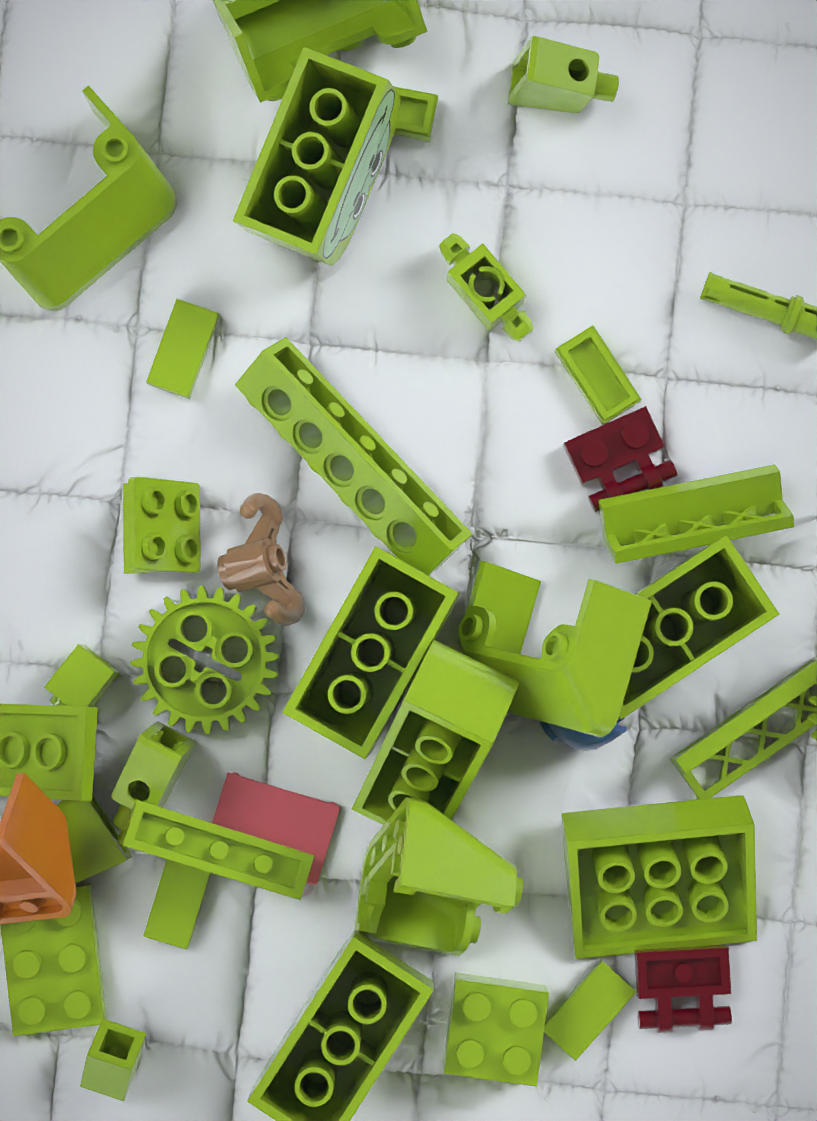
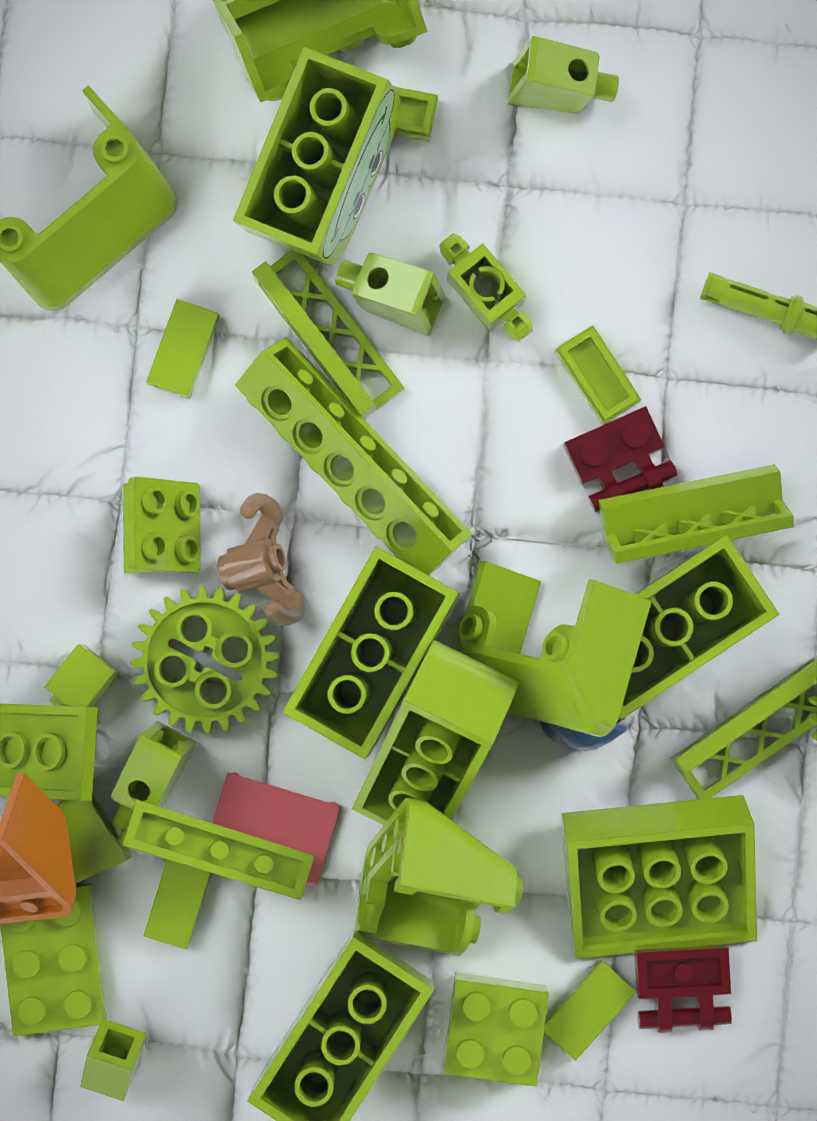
(315, 342): none -> lime fence
(394, 291): none -> lime torso

